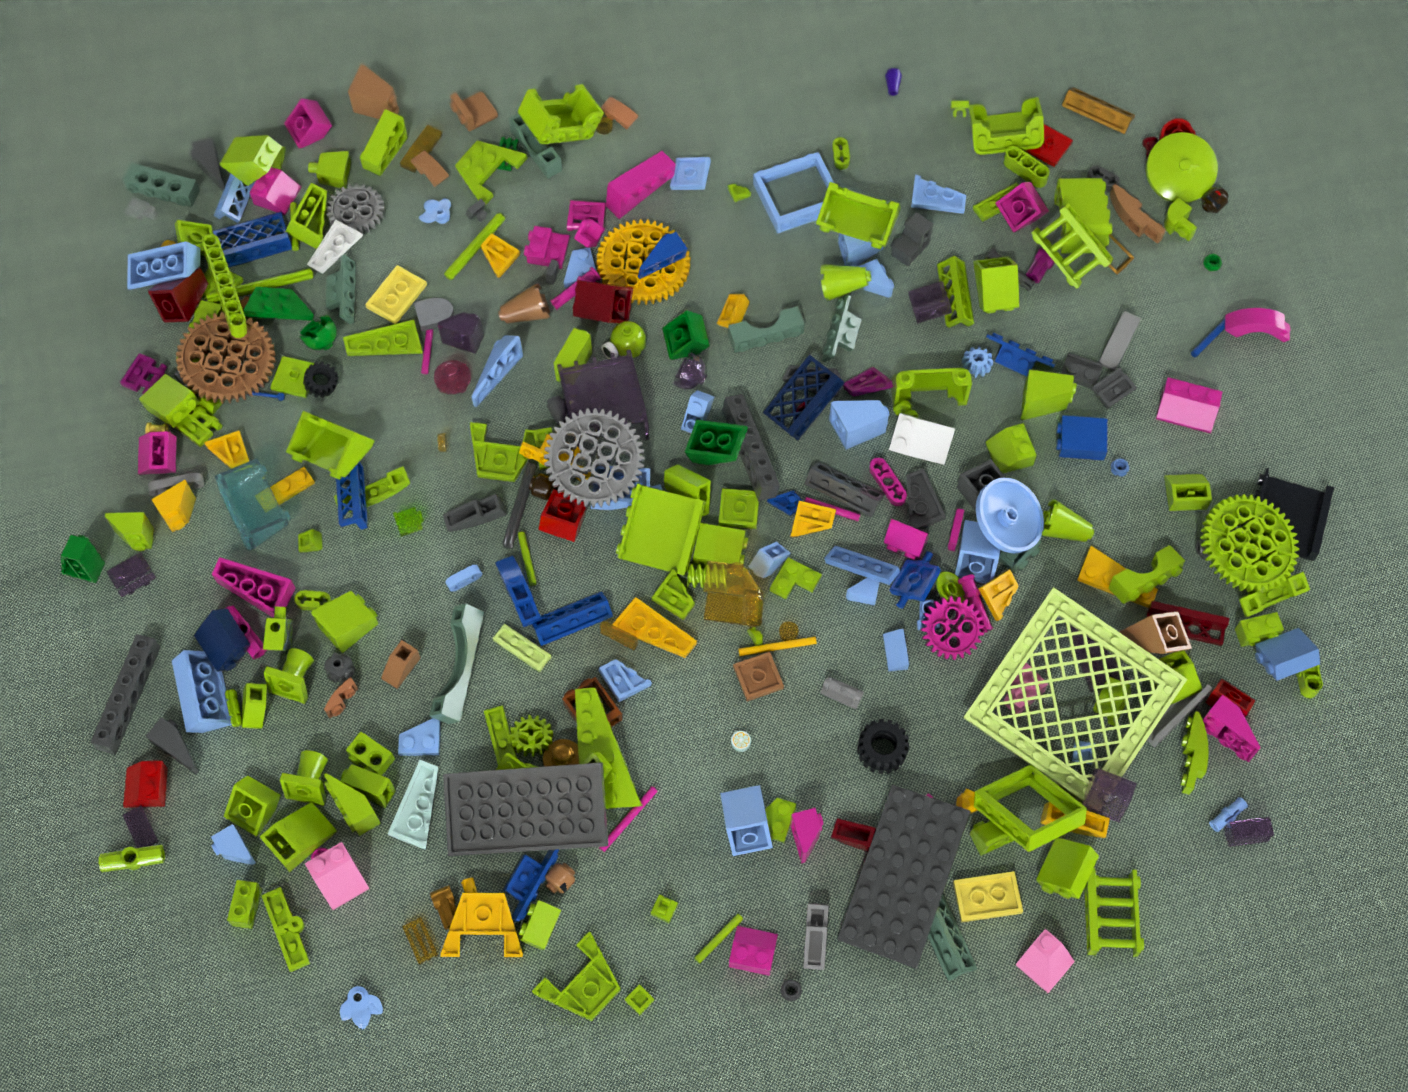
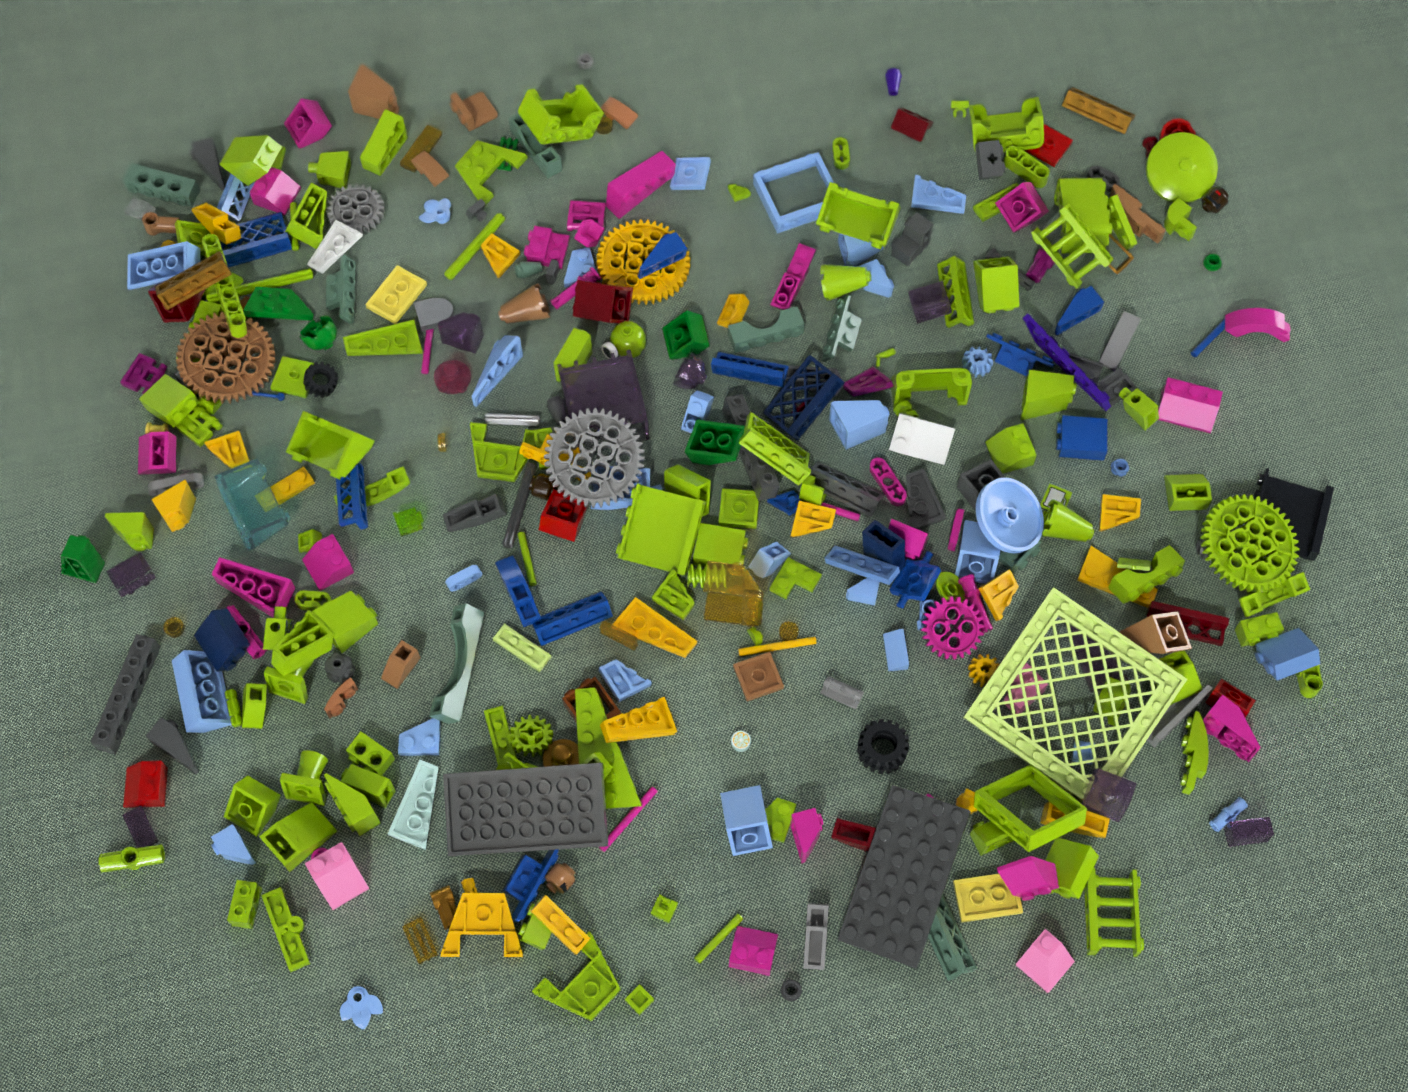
(156, 224): none -> medium nougat piece
(174, 627): none -> clear yellow tile
(192, 280): none -> pearl gold fence
(217, 223): none -> yellow slope
(302, 645): none -> lime wedge
(327, 562): none -> dark pink slope
(512, 419): none -> light grey axle
(527, 269): none -> sand green cone
(560, 924): none -> yellow plate
(585, 57): none -> light grey plate
(640, 723): none -> yellow wing
(750, 370): none -> blue fence
(776, 456): none -> lime fence
(794, 277): none -> dark pink slope
(811, 492): none -> lime panel
(883, 545): none -> dark blue brick
(890, 352): none -> lime piece
(911, 124): none -> dark red panel
(982, 663): none -> yellow gear
(986, 169): none -> dark grey brick
(1029, 877): none -> dark pink slope
(1055, 493): none -> sticker
(1061, 358): none -> dark purple wing
(1083, 306): none -> blue slope
(1118, 511): none -> yellow wing
(1120, 223): none -> lime wing
(1134, 564): none -> lime piece
(1140, 407): none -> lime torso

